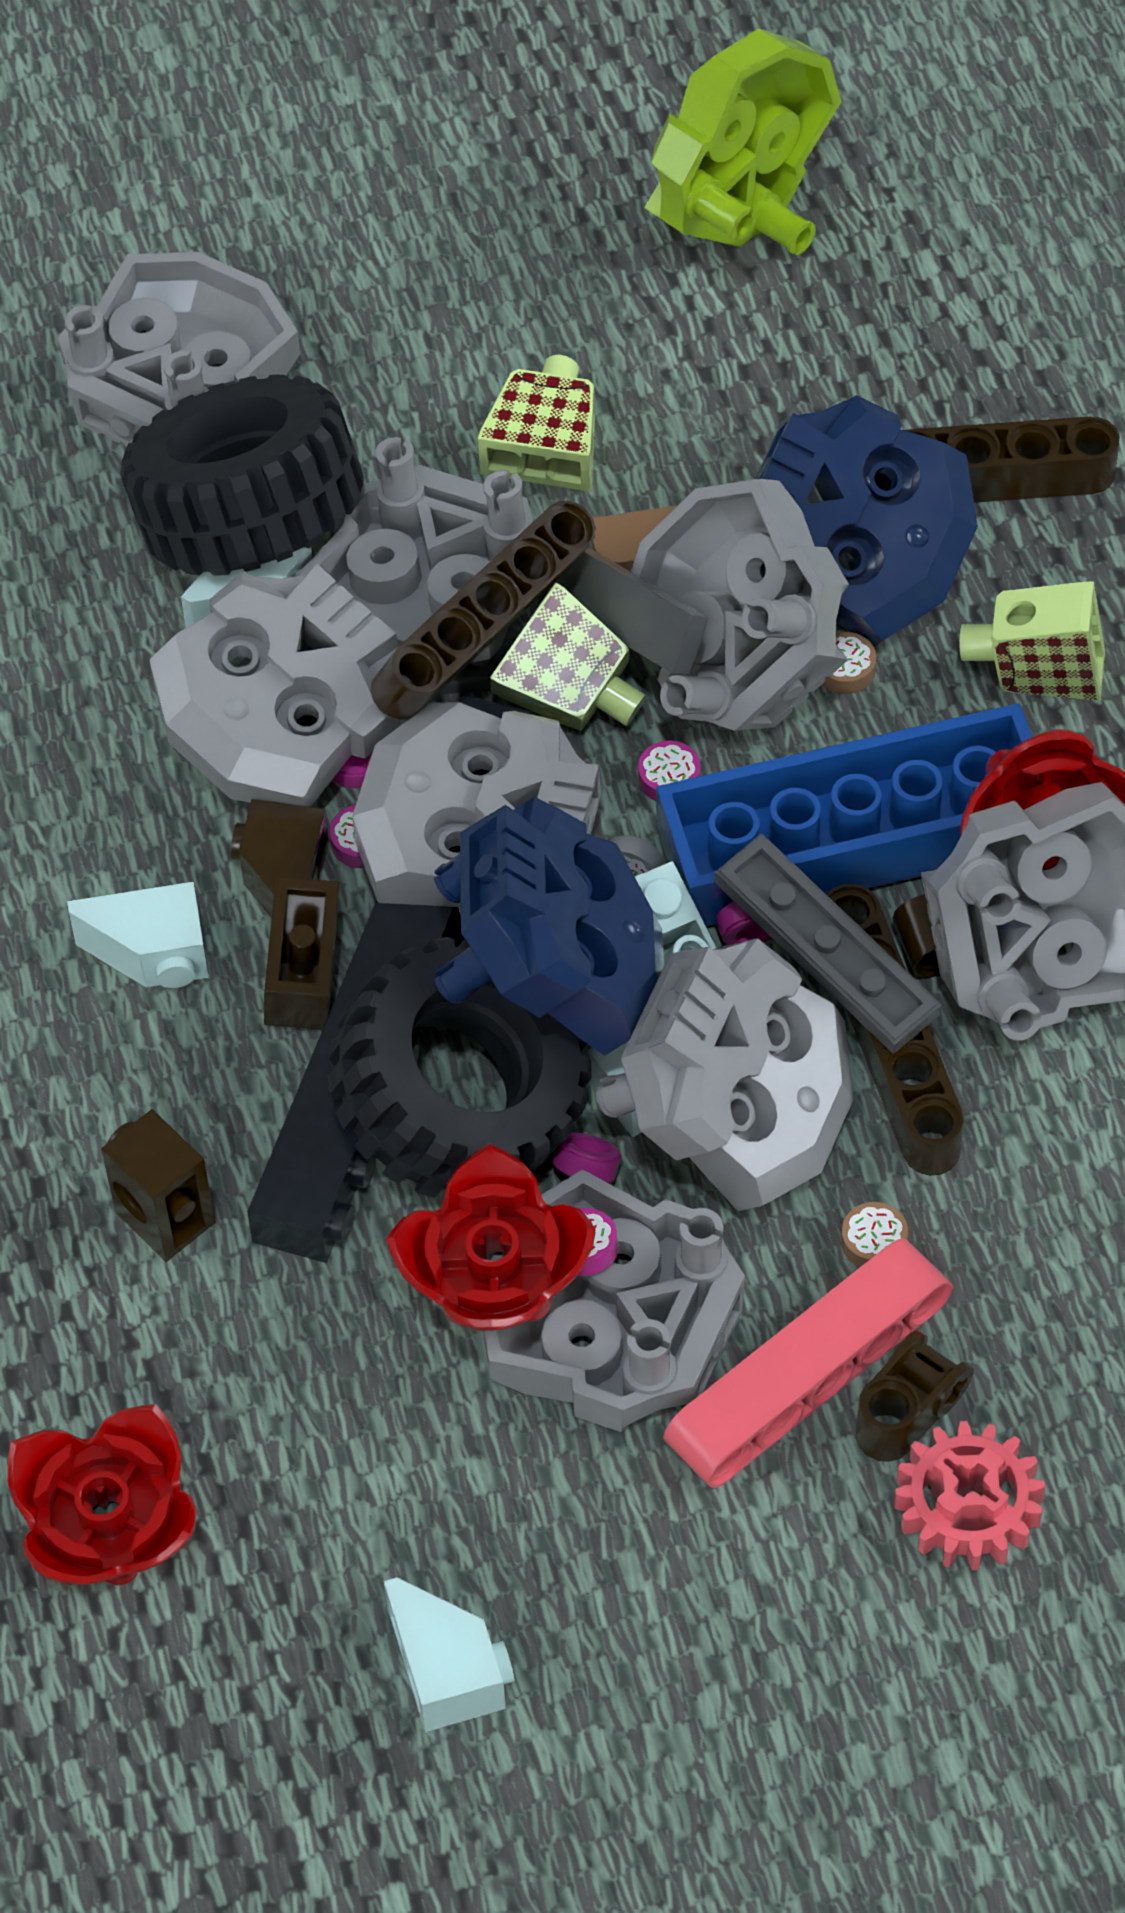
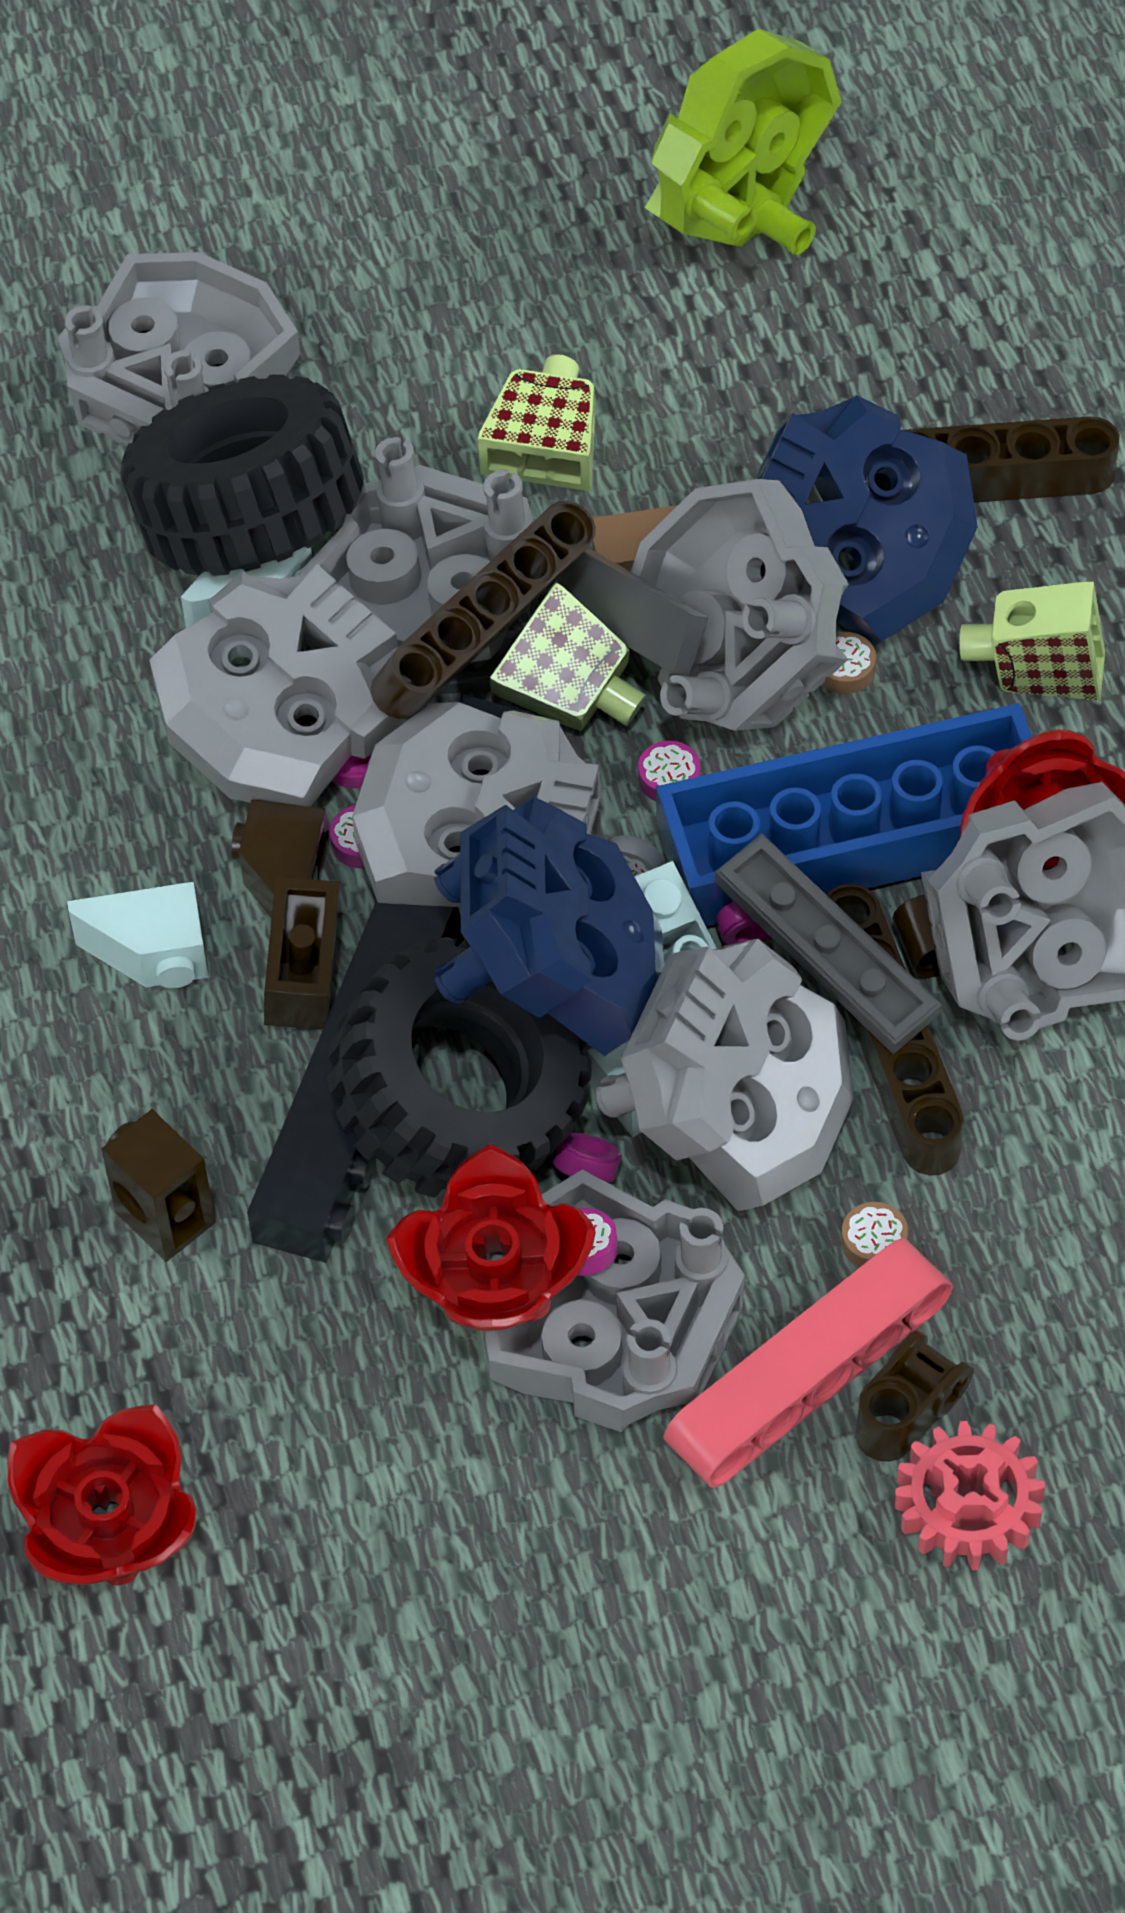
(446, 1657): light aqua slope -> none

